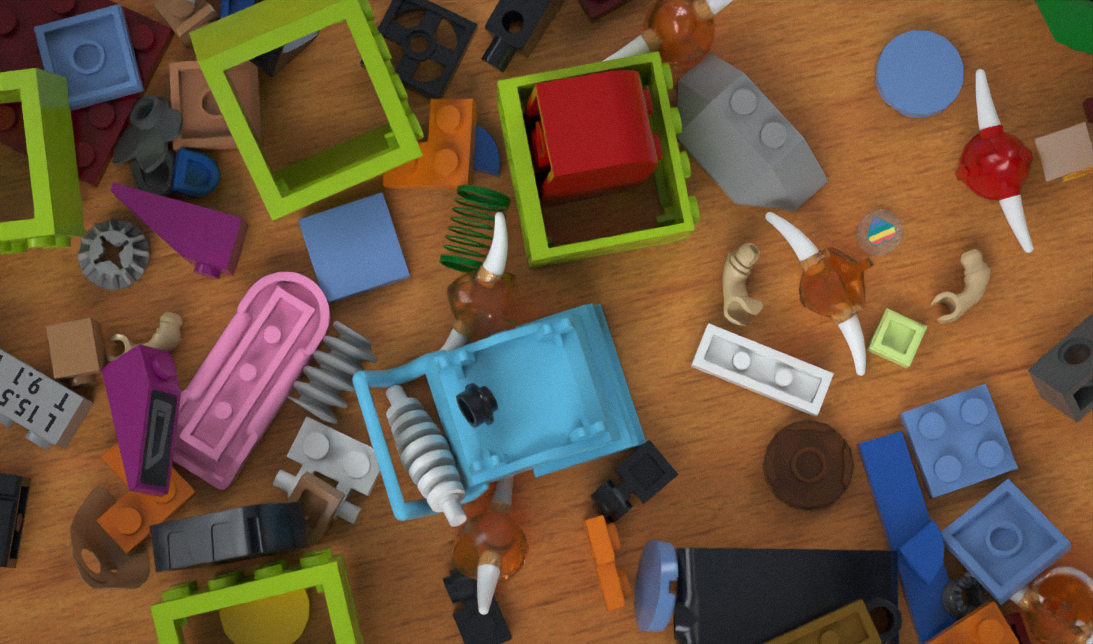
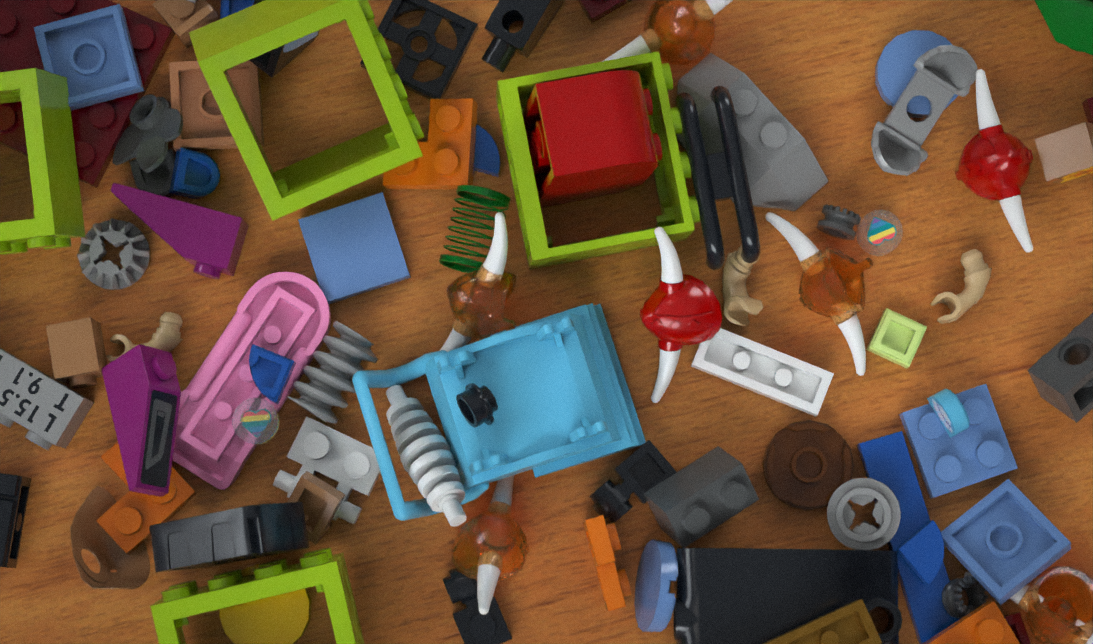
(255, 421): none -> clear tile
(270, 372): none -> blue tile
(677, 313): none -> red helmet
(701, 496): none -> dark grey brick
(719, 177): none -> black piece
(838, 223): none -> dark grey bush
(866, 535): none -> light grey gear
(938, 77): none -> light grey piece
(949, 411): none -> medium azure tile

